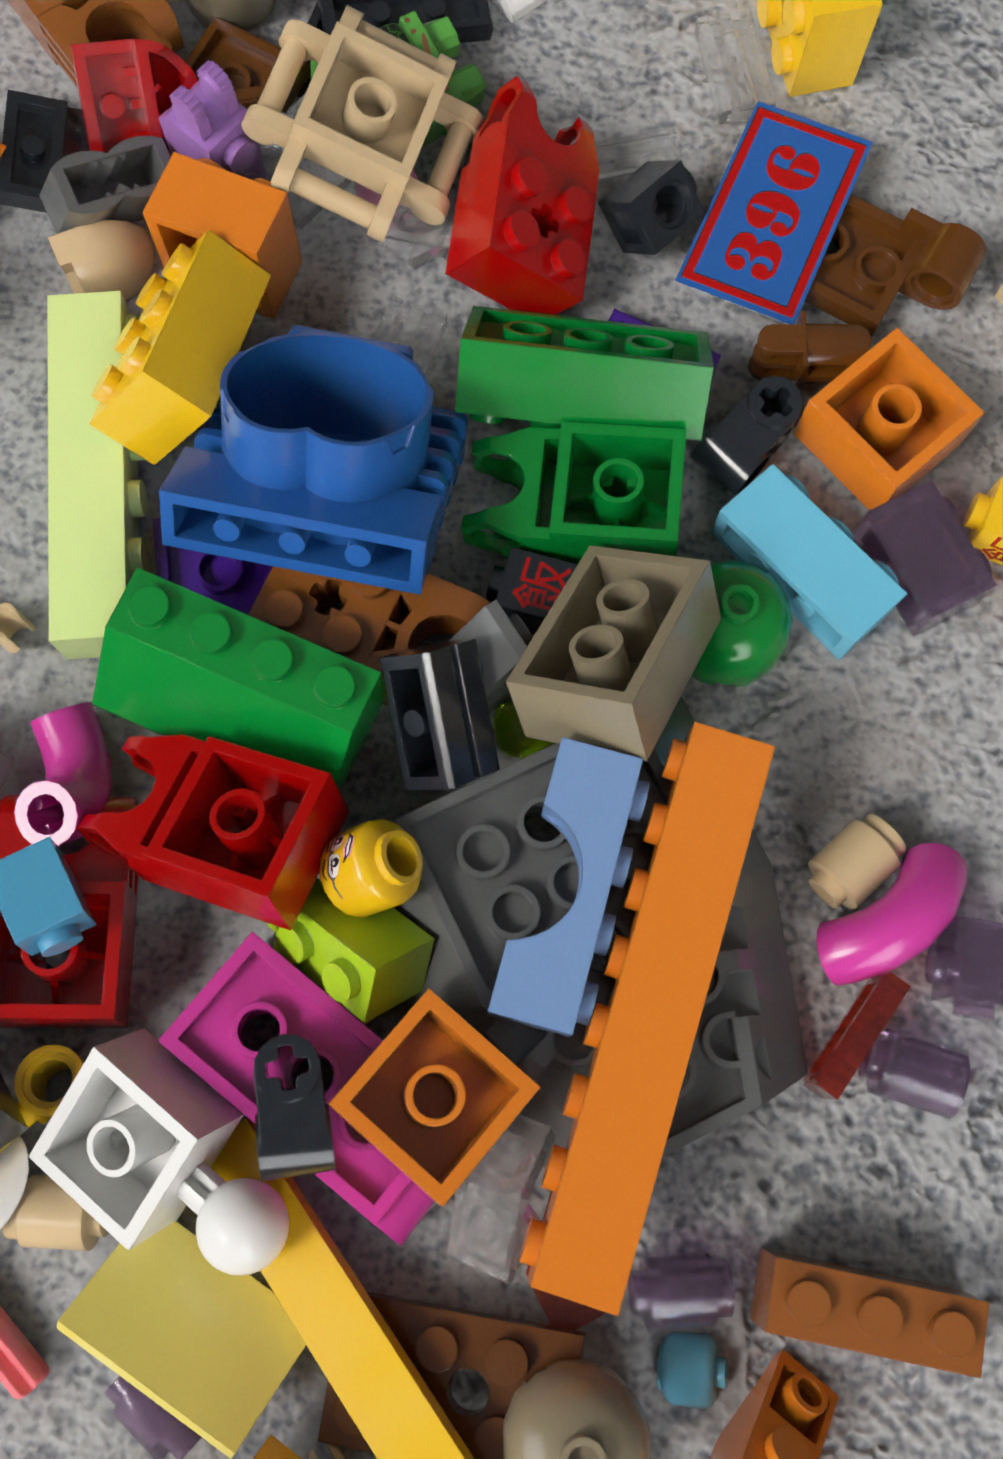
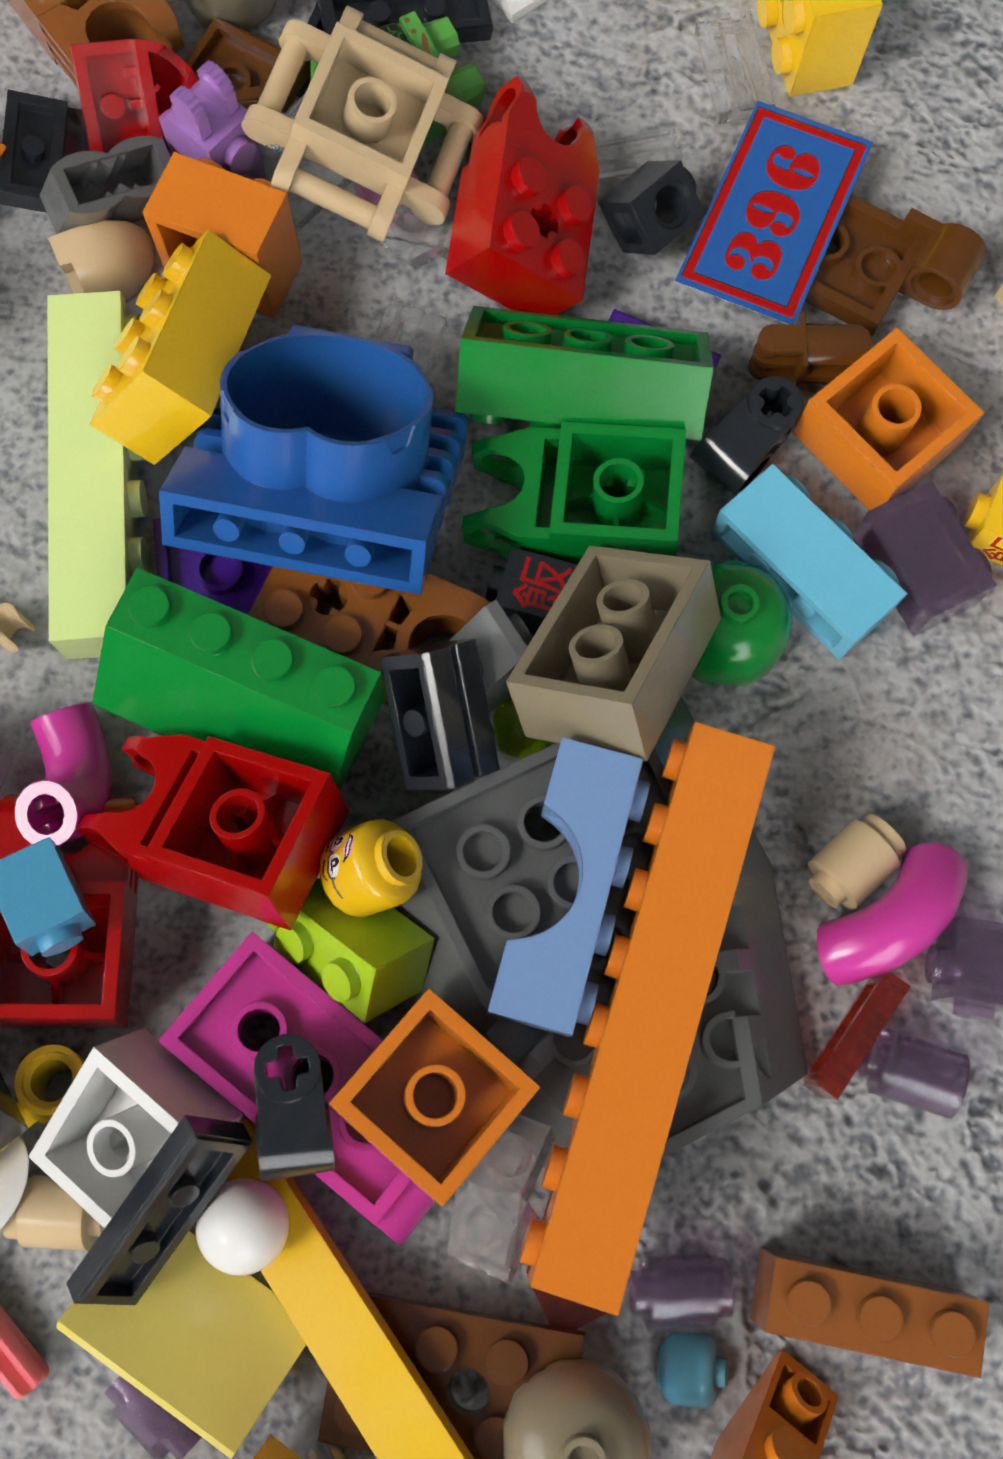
(159, 1211): none -> black tile

